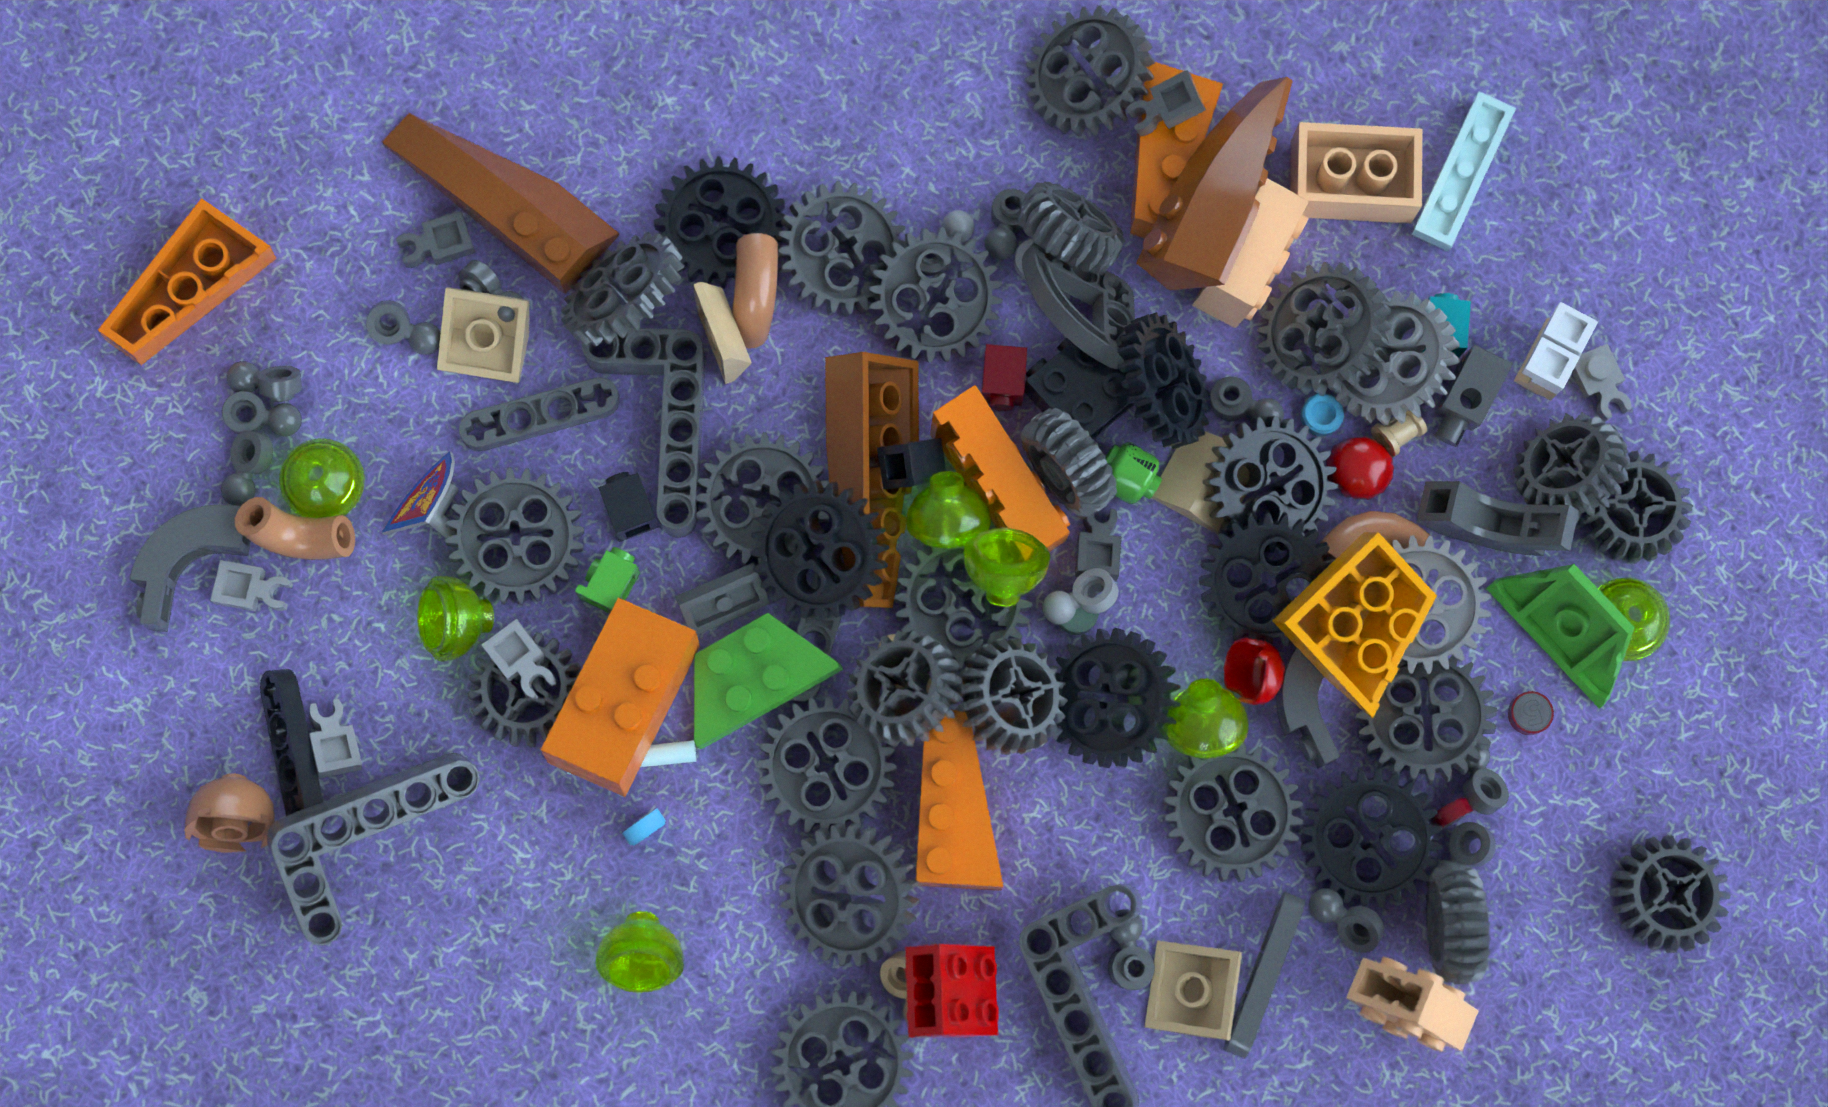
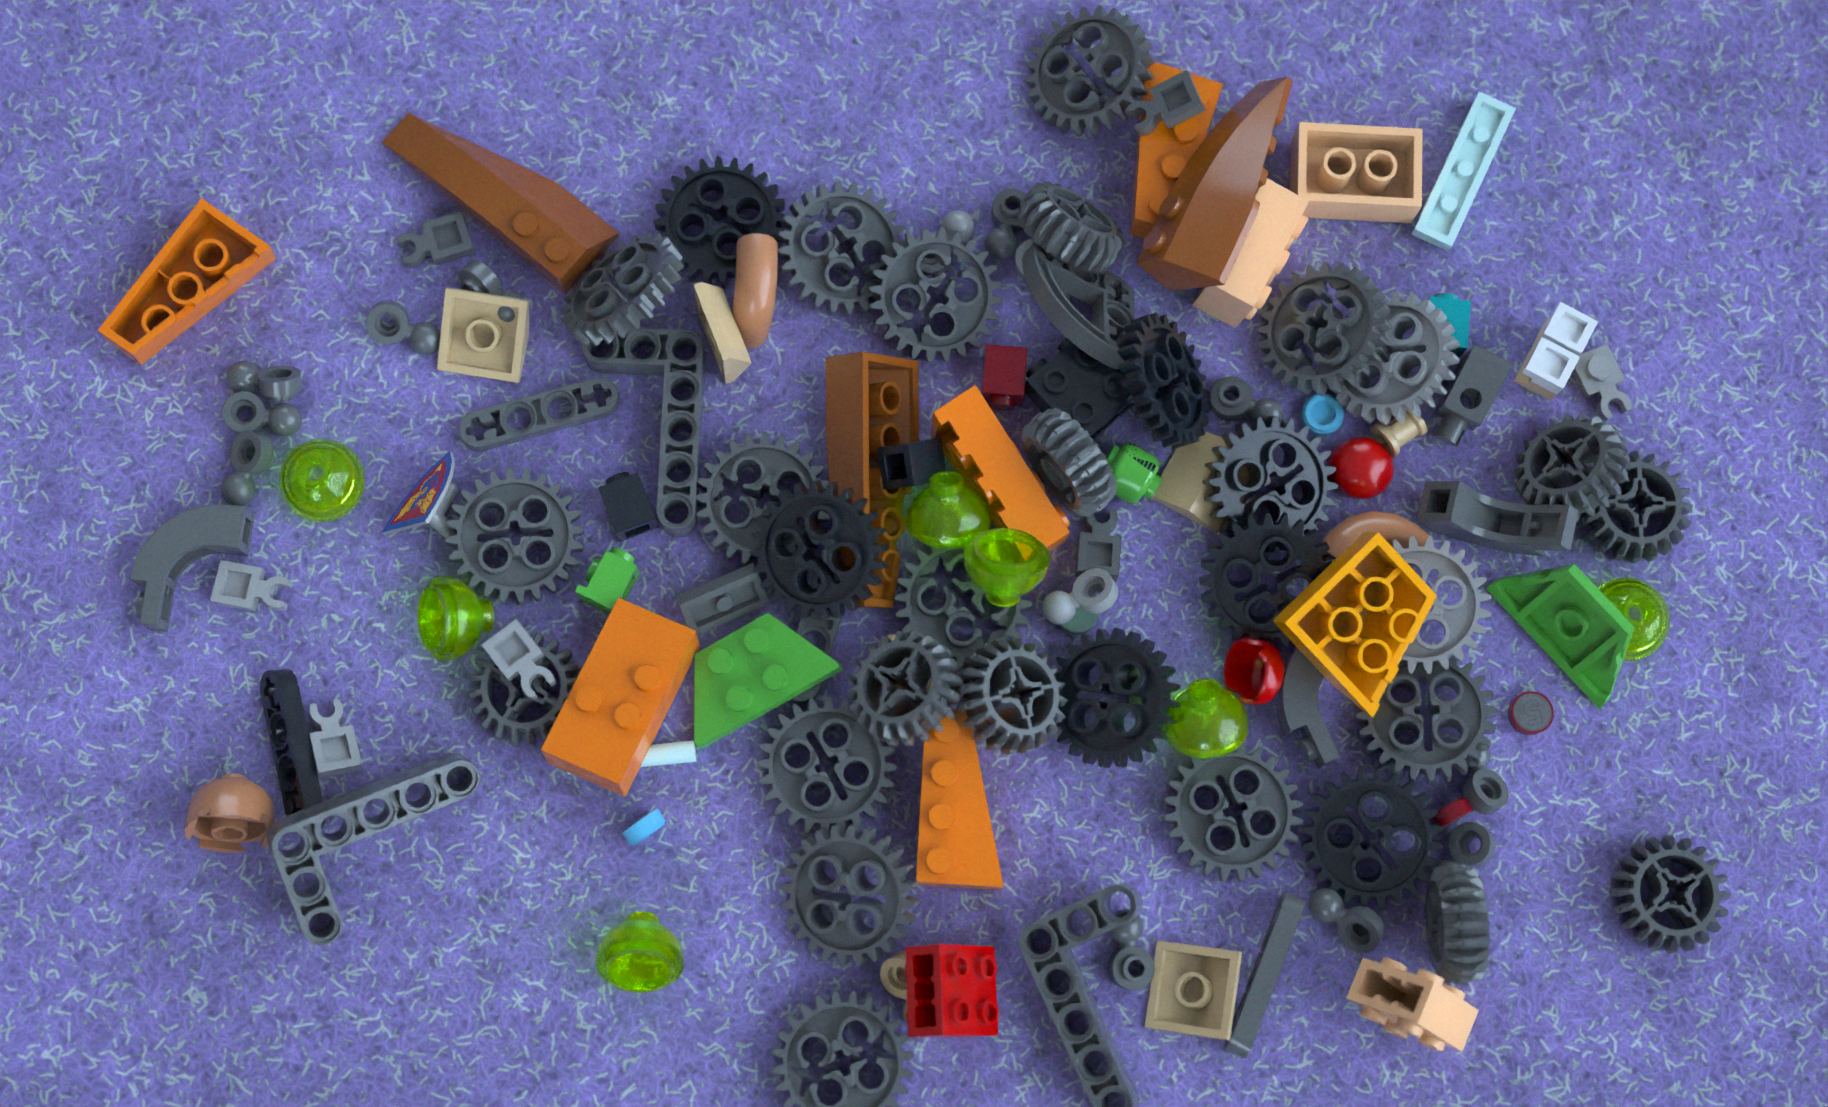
(293, 534): nougat cylinder -> none

